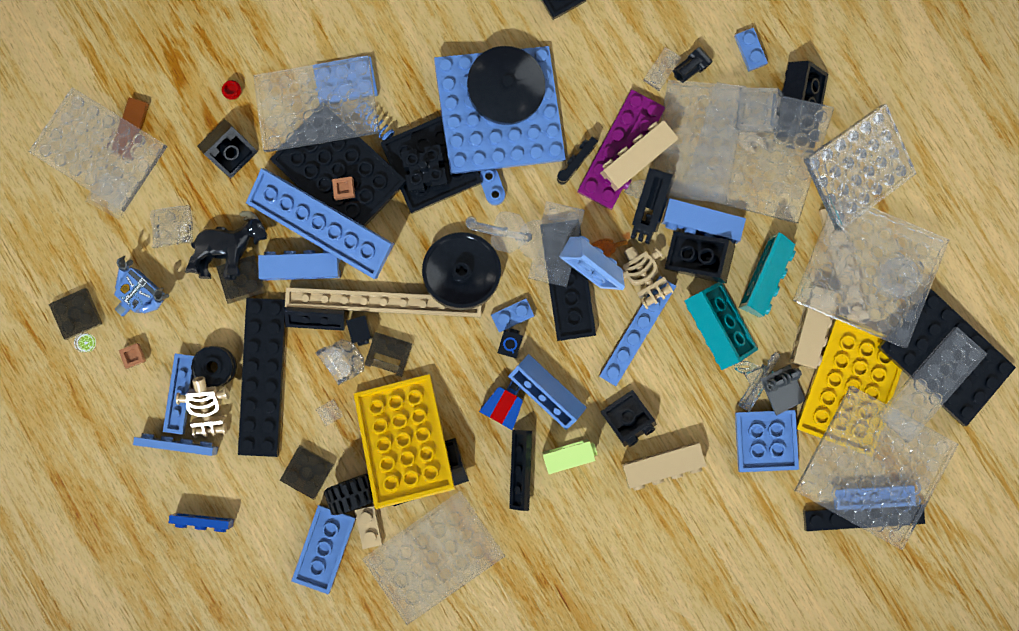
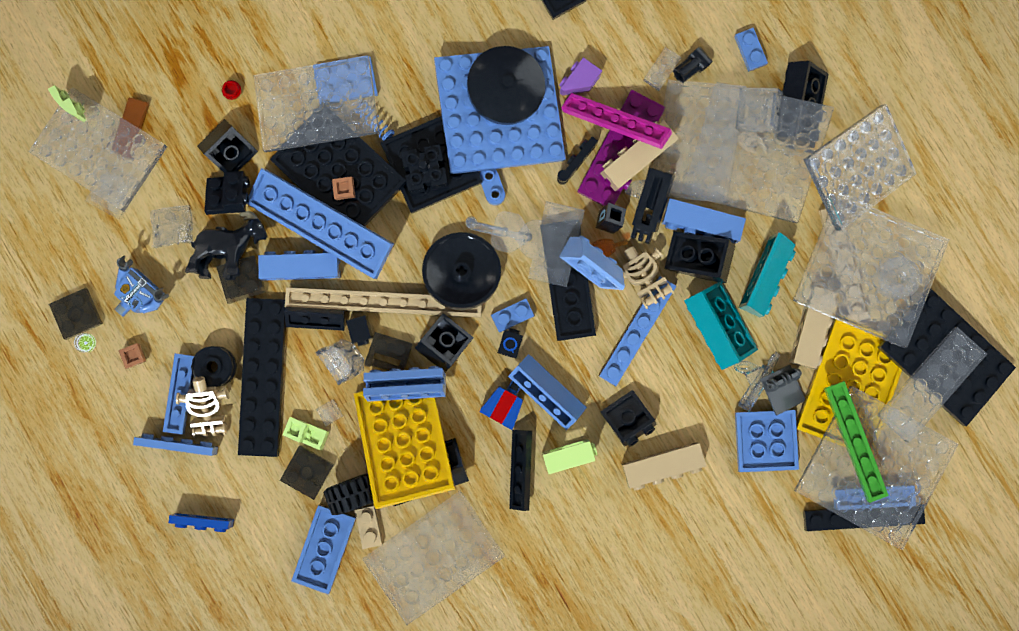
(69, 105): none -> yellowish green slope
(227, 193): none -> black plate
(305, 433): none -> yellowish green slope
(405, 384): none -> medium blue brick
(444, 342): none -> black slope
(582, 78): none -> medium lavender slope
(611, 218): none -> black brick
(617, 120): none -> dark pink plate
(856, 442): none -> bright green plate

